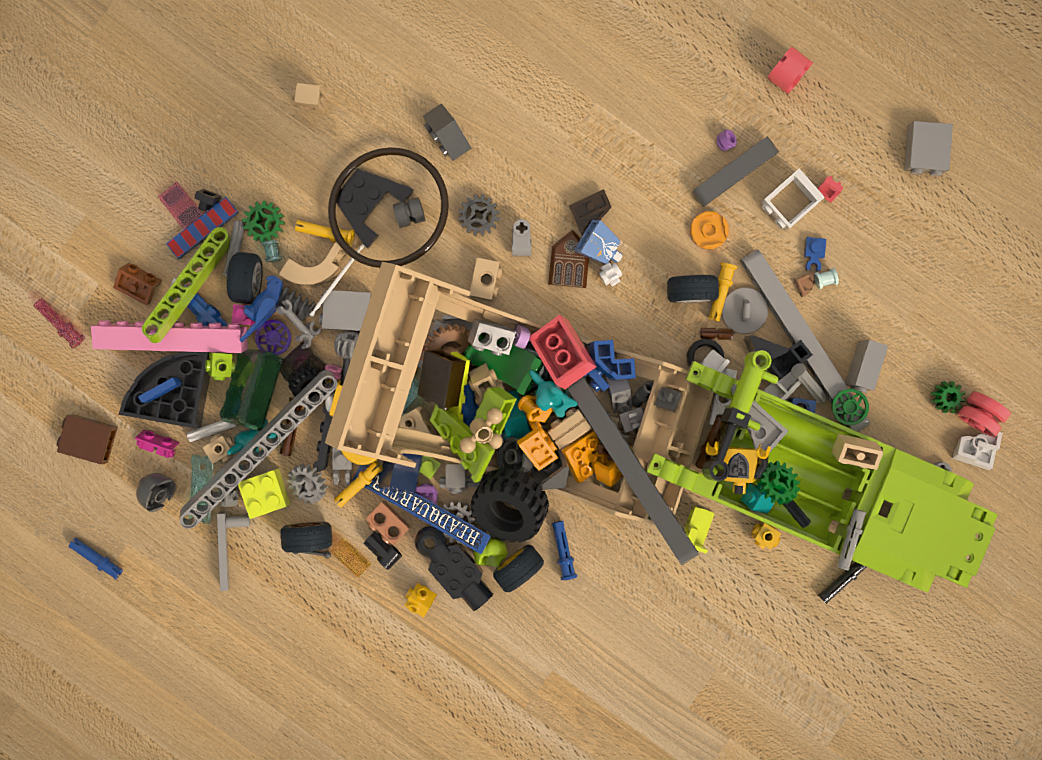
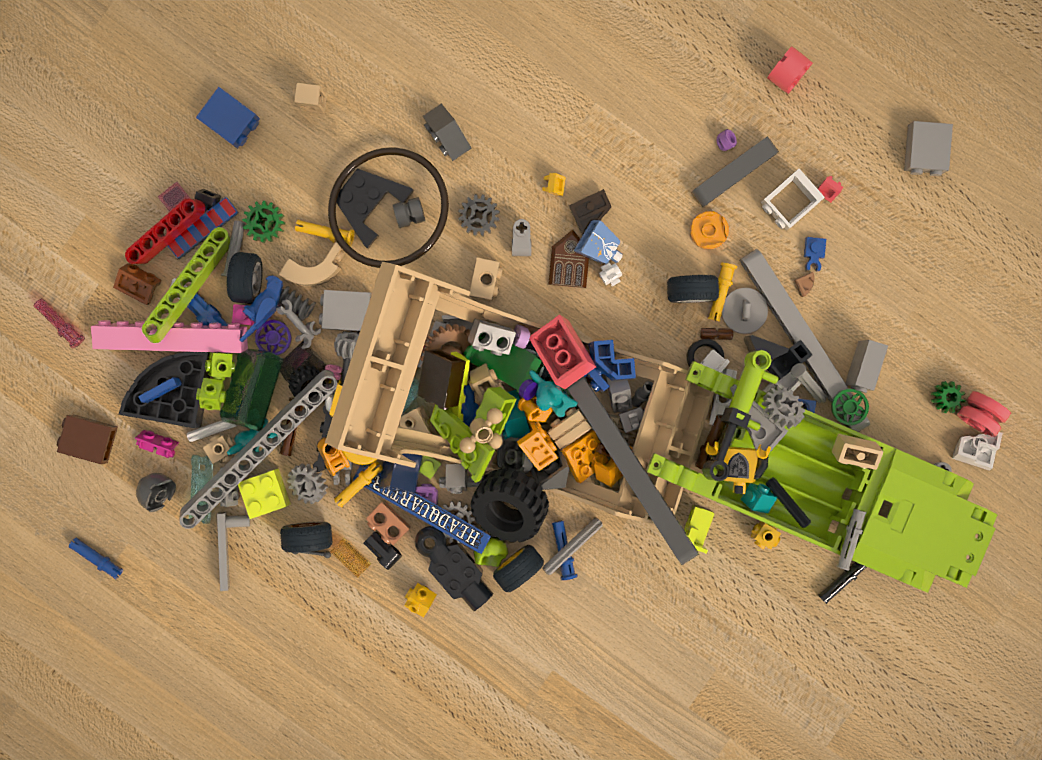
(173, 230): none -> red beam
(211, 394): none -> lime brick
(228, 118): none -> blue brick
(272, 251): clear light blue bush -> none
(333, 459): none -> light orange piece
(335, 282): white piece -> none
(528, 389): none -> dark purple tile
(555, 184): none -> yellow tile
(571, 547): none -> light grey axle
(668, 399): dark grey tile -> none
(779, 483): green gear -> none
(783, 407): none -> light grey gear
(826, 278): light aqua bush -> none

